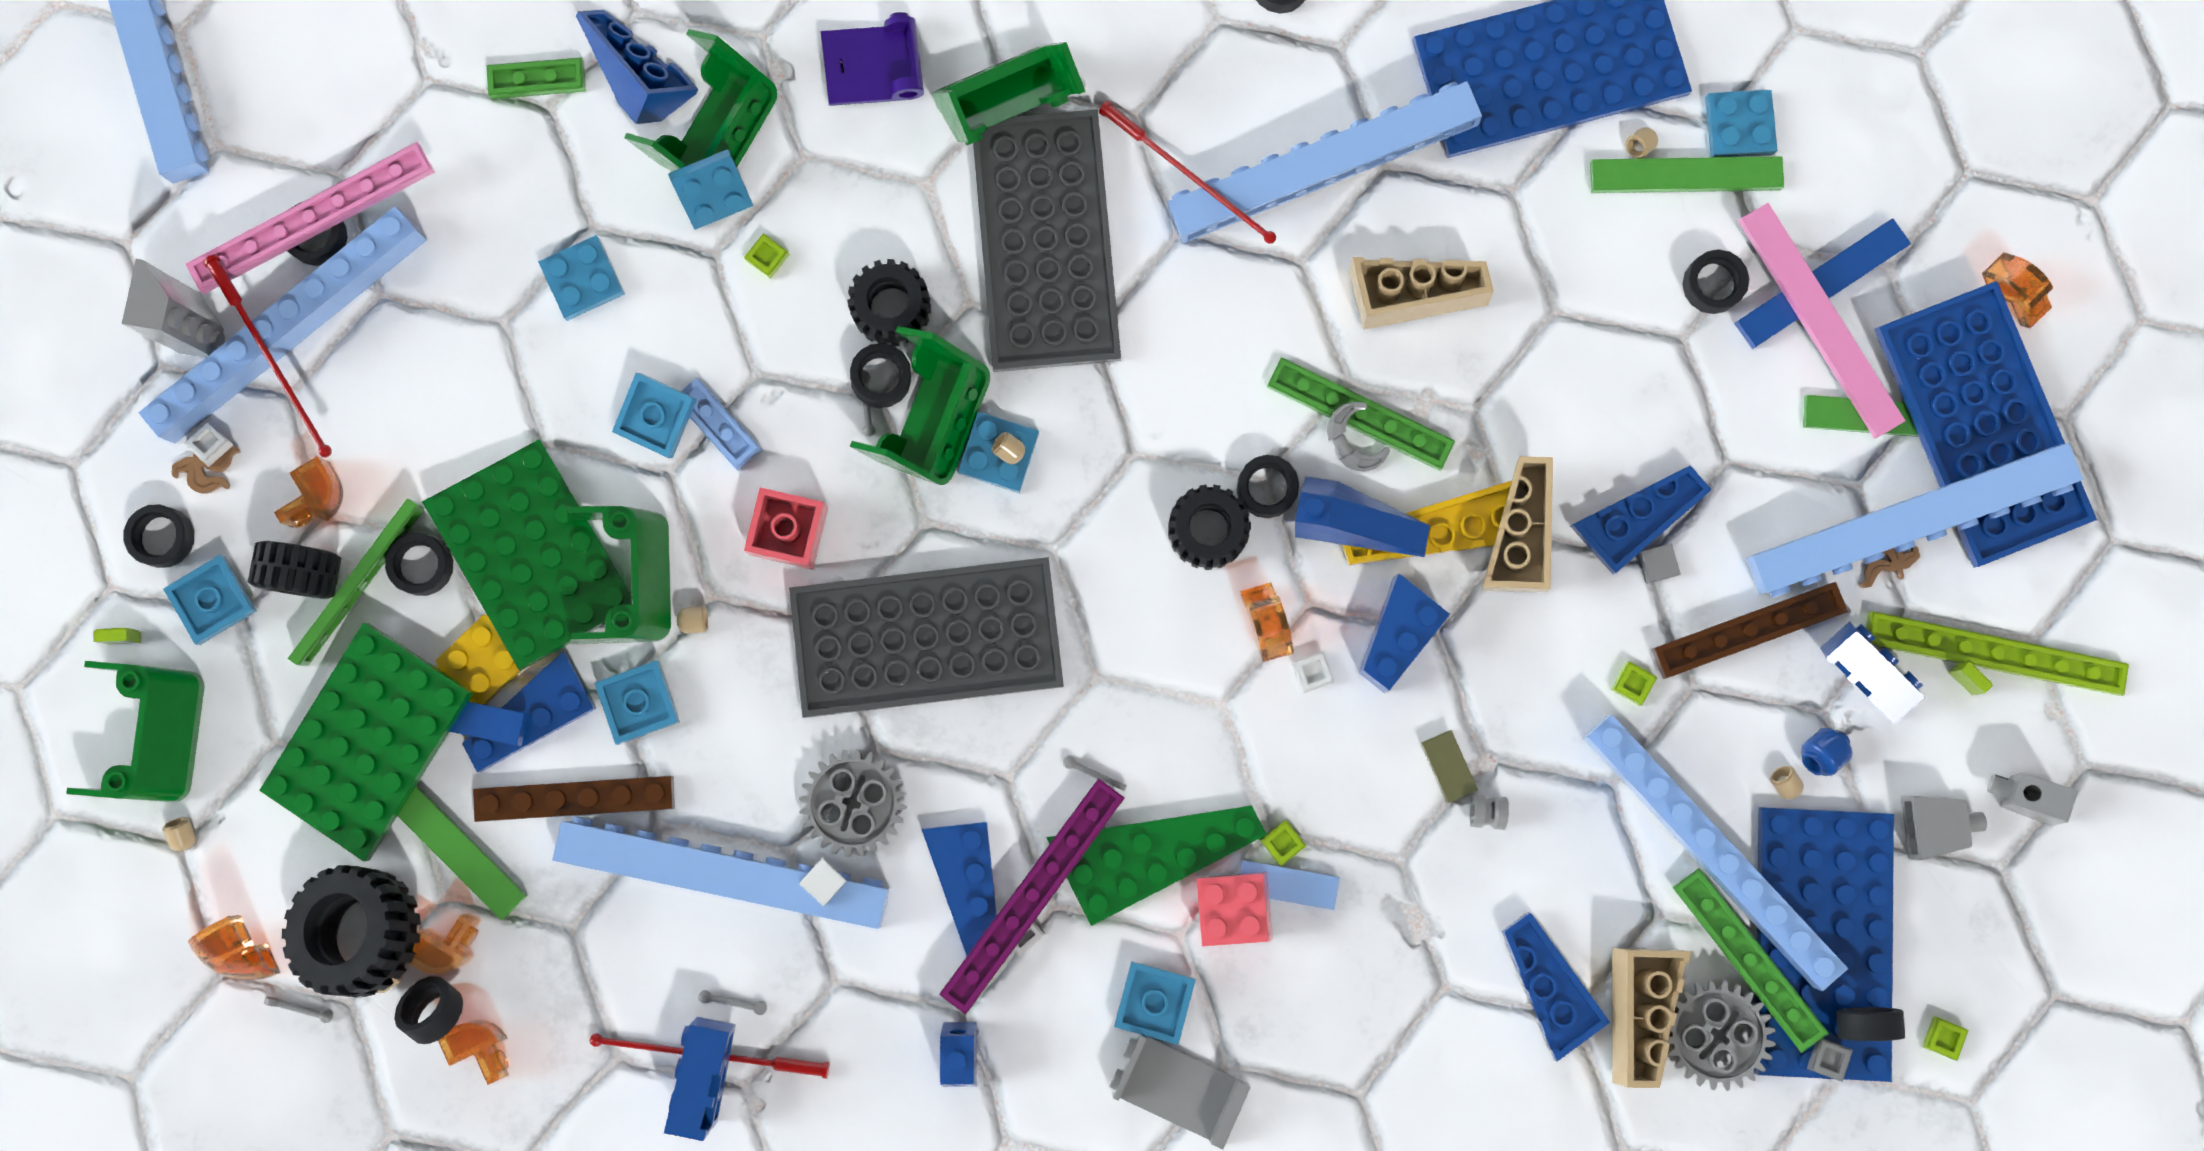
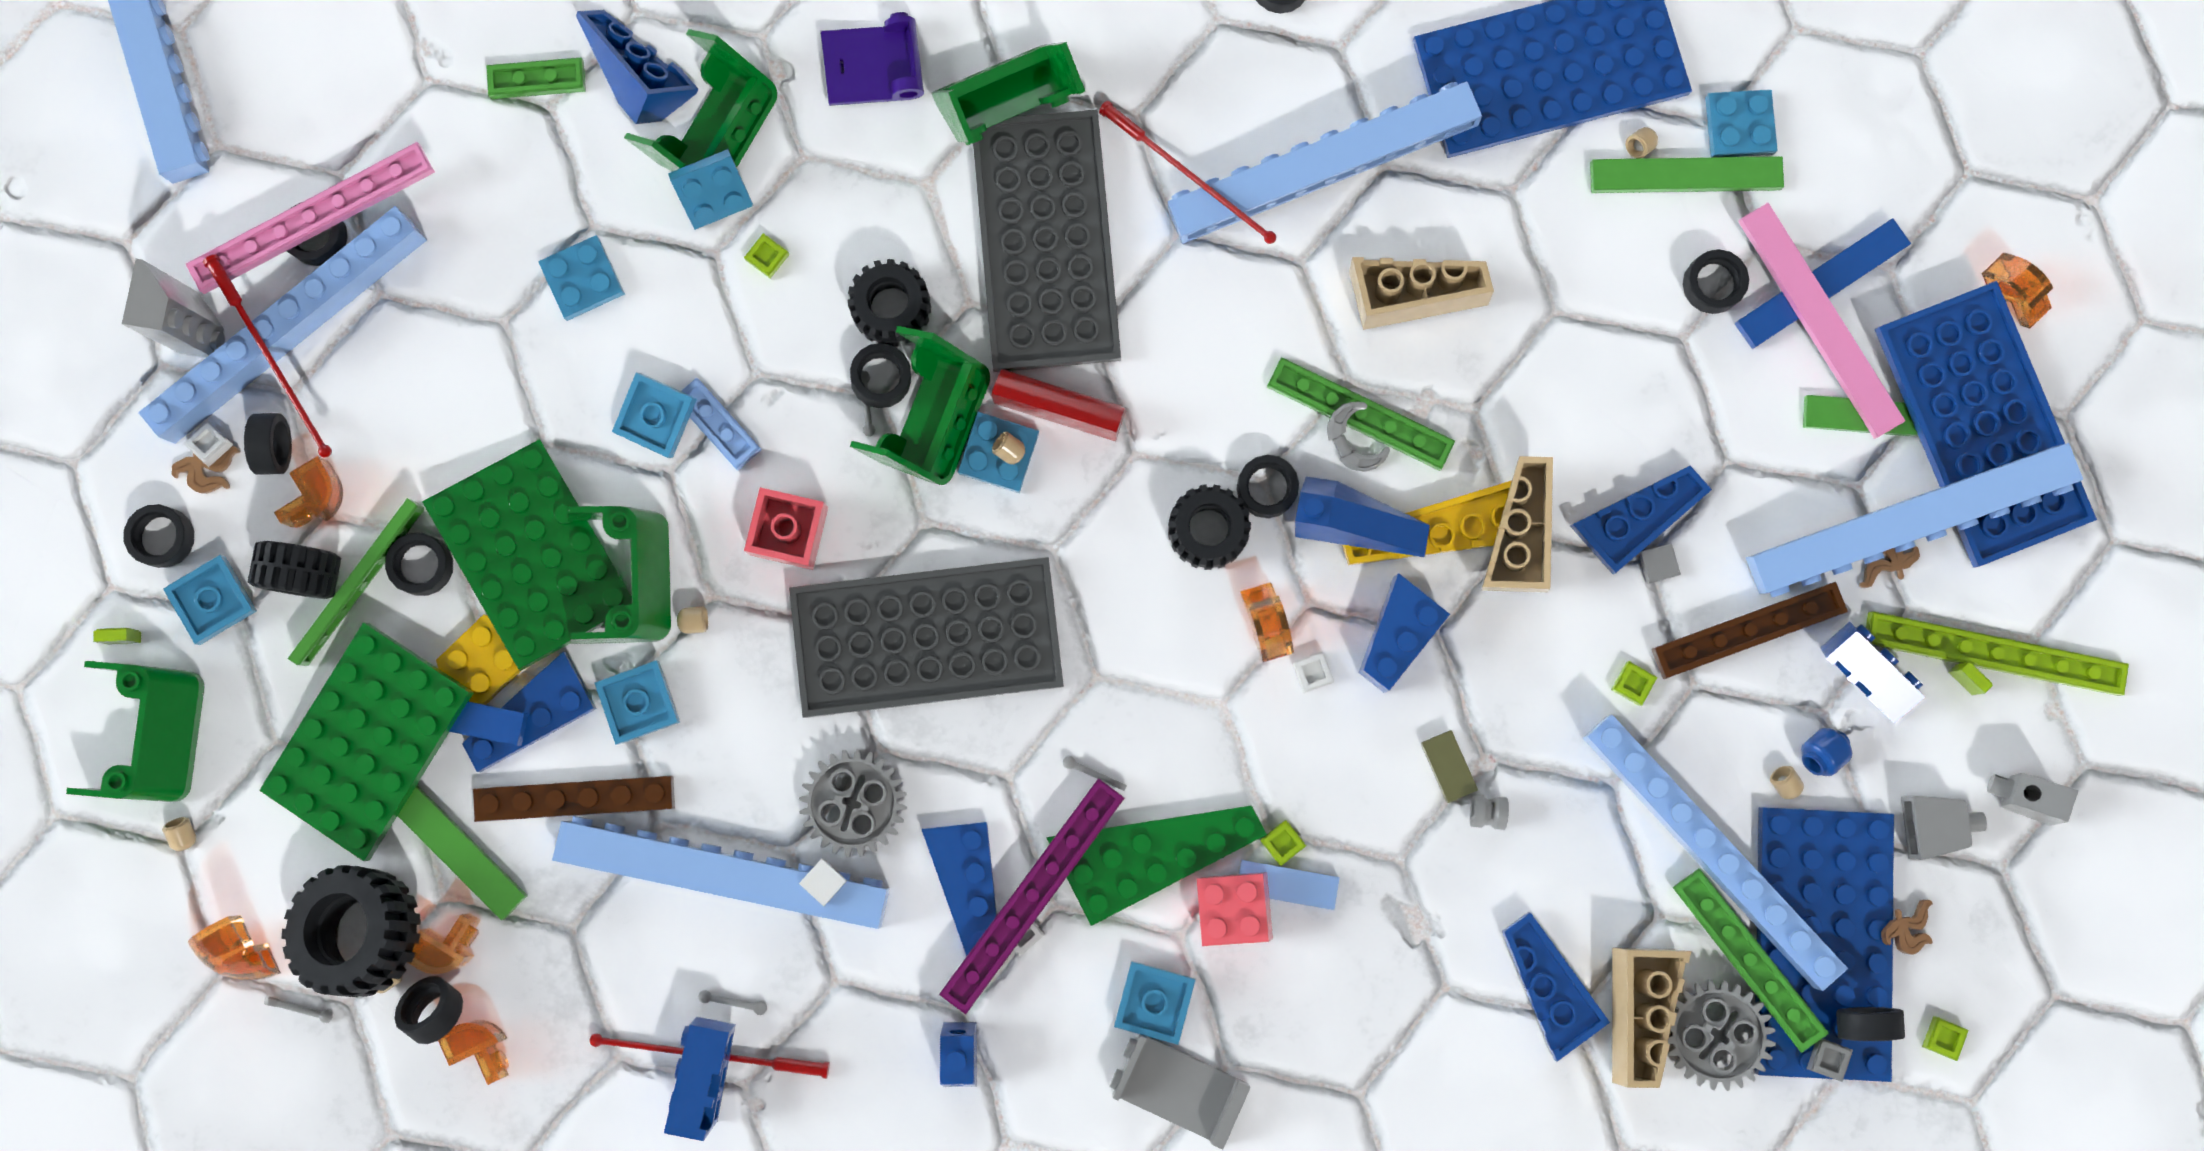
(267, 443): none -> black tyre
(1058, 405): none -> red brick
(1899, 929): none -> medium nougat piece

